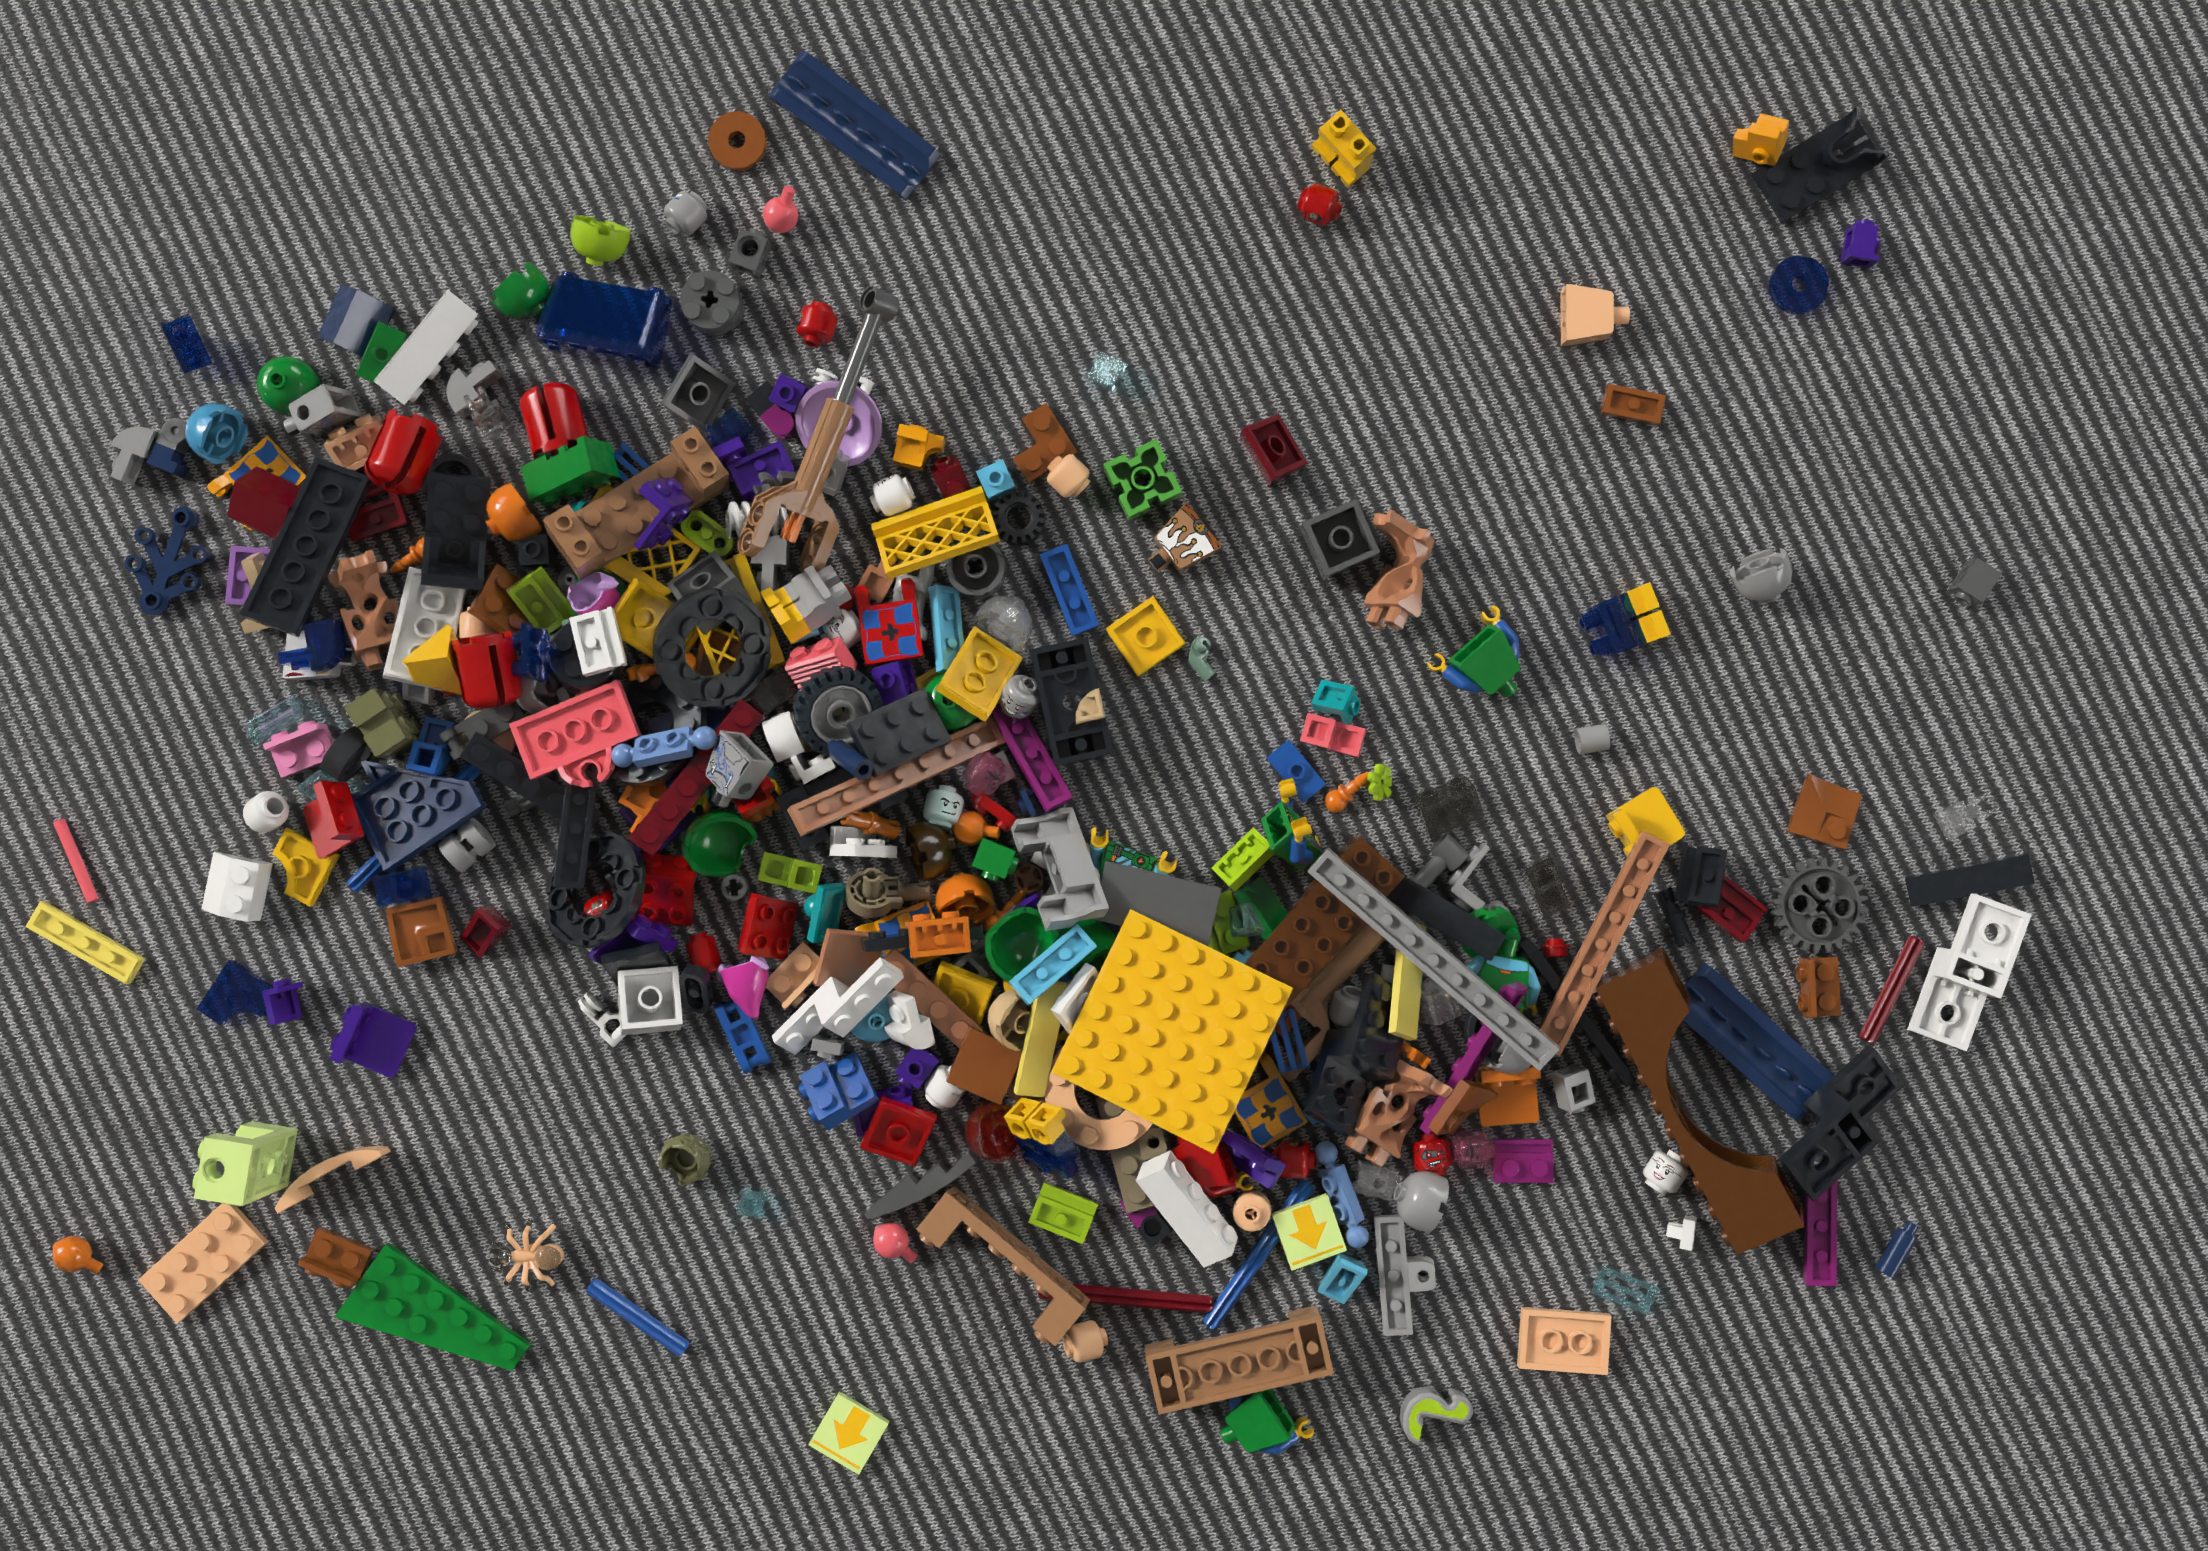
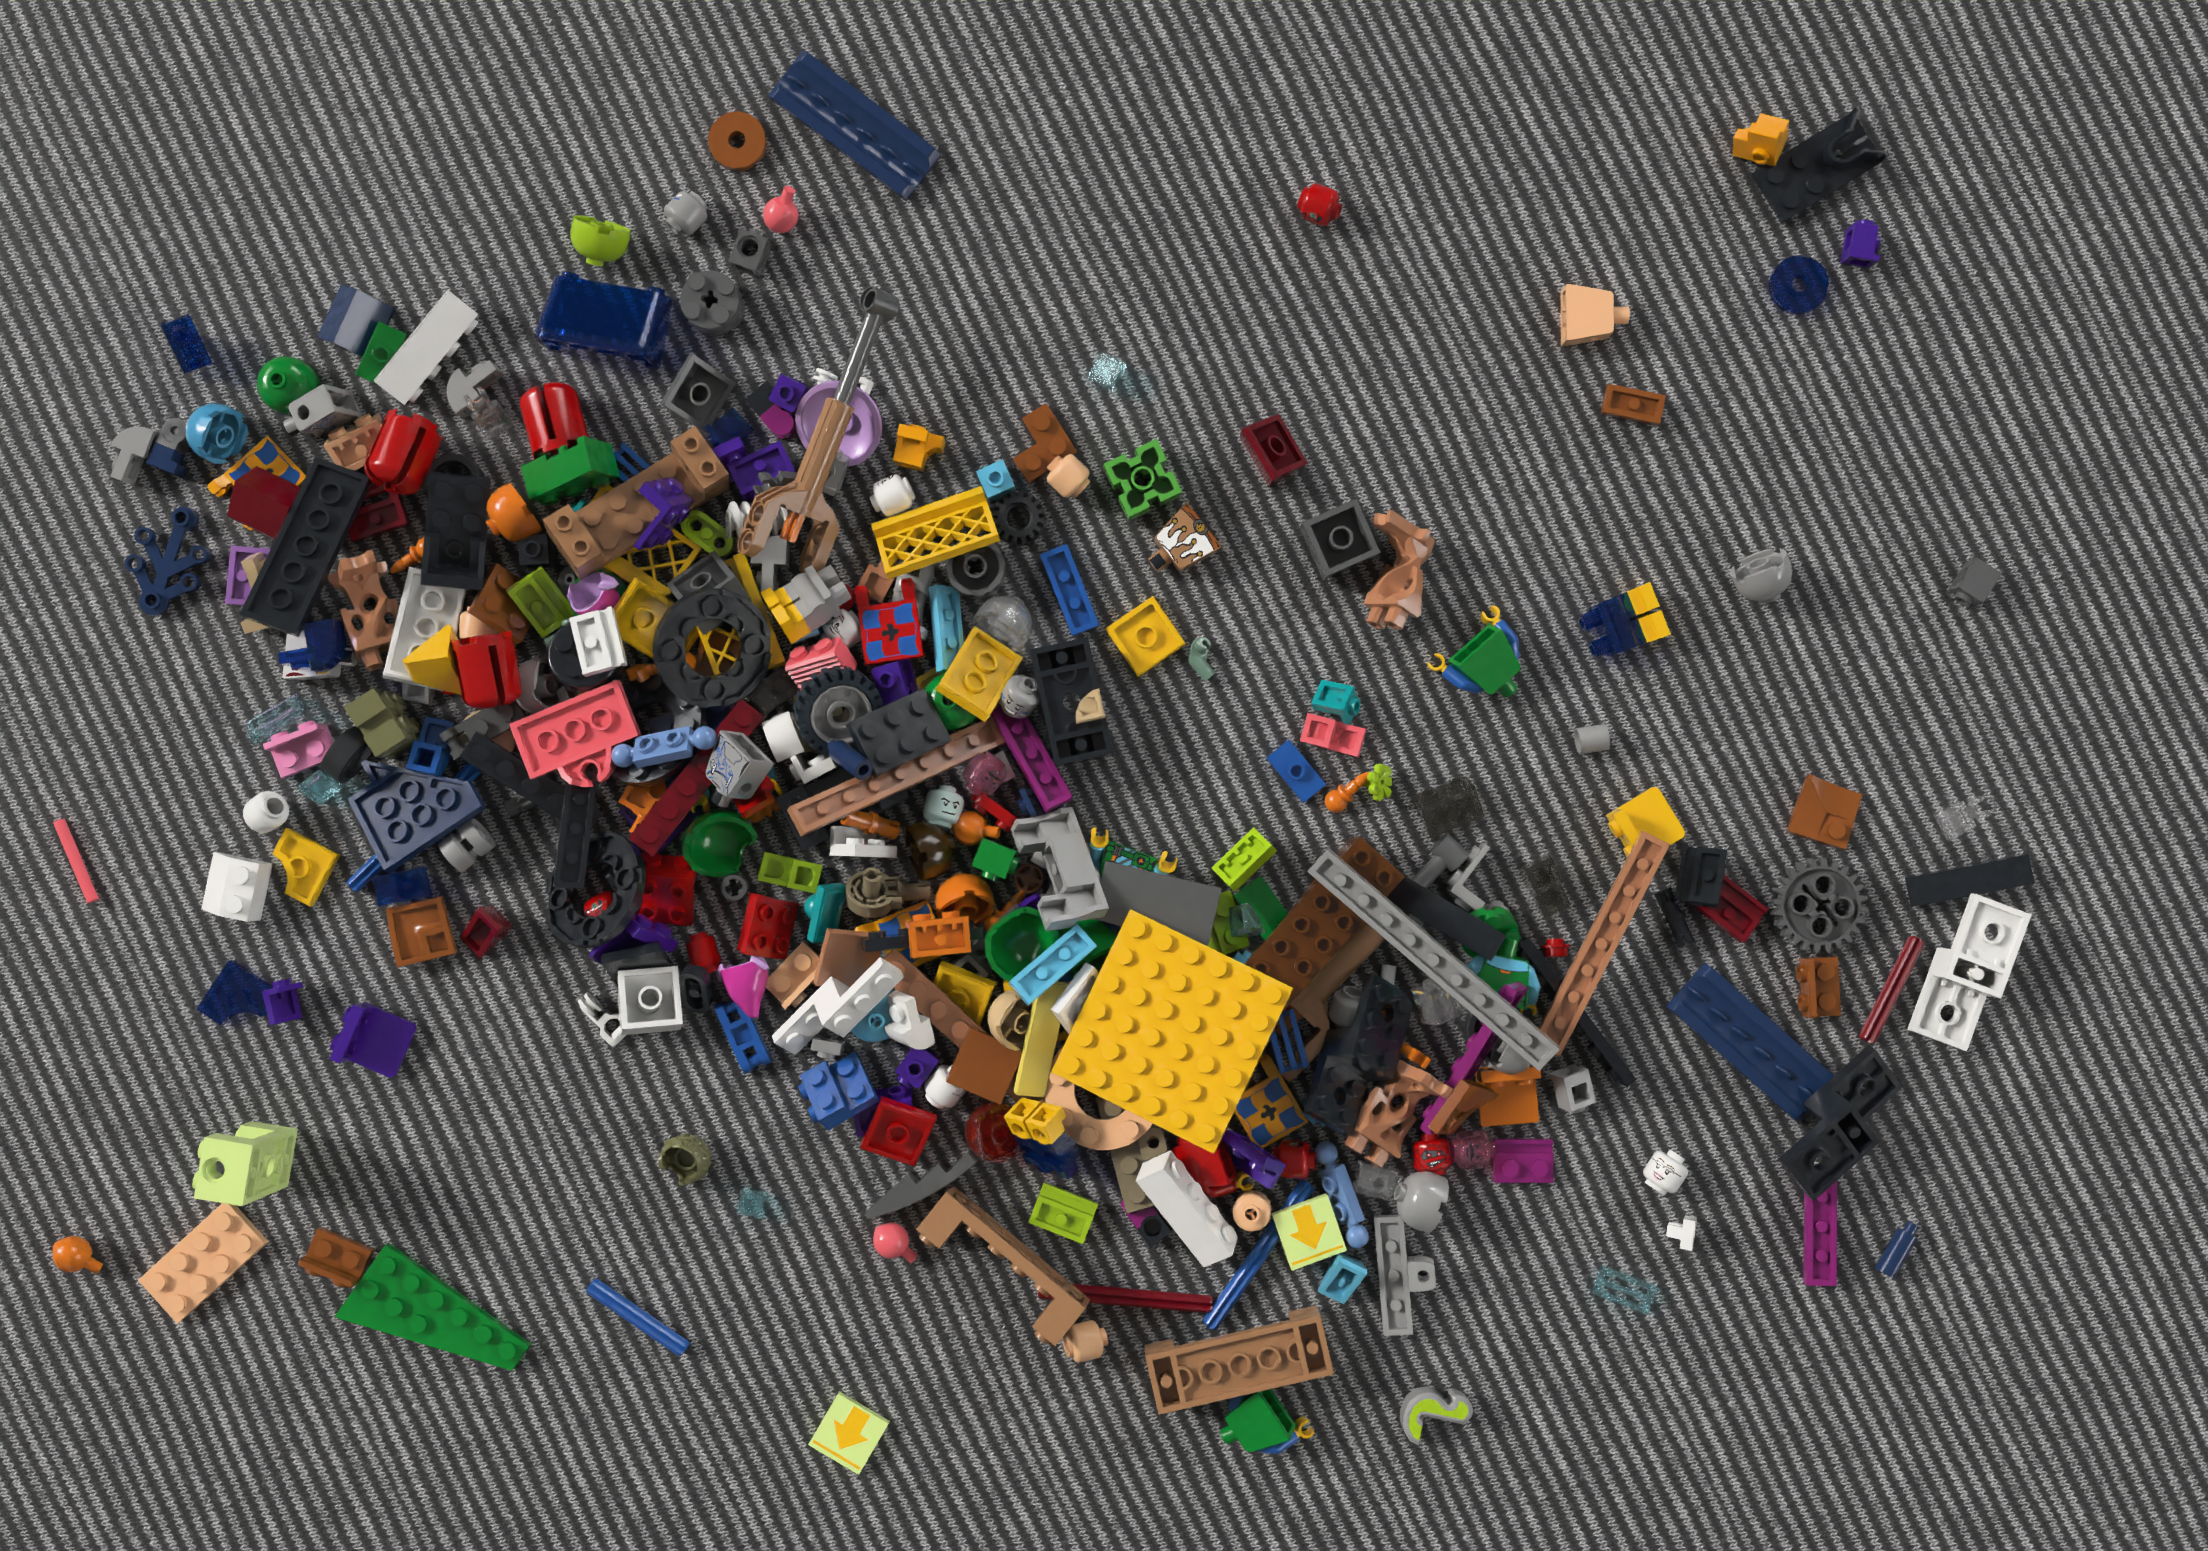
(85, 942): light yellow tile -> none
(300, 1188): light nougat slope -> none
(332, 818): red bracket -> none
(522, 293): green cylinder -> none
(531, 1256): animal -> none
(535, 652): clear blue hips -> none
(817, 324): red head -> none
(949, 476): dark red bracket -> none
(1289, 833): torso -> none
(1344, 140): yellow hips -> none
(1405, 997): light yellow tile -> none
(1564, 1340): light nougat plate -> none
(1742, 1188): reddish brown arch -> none

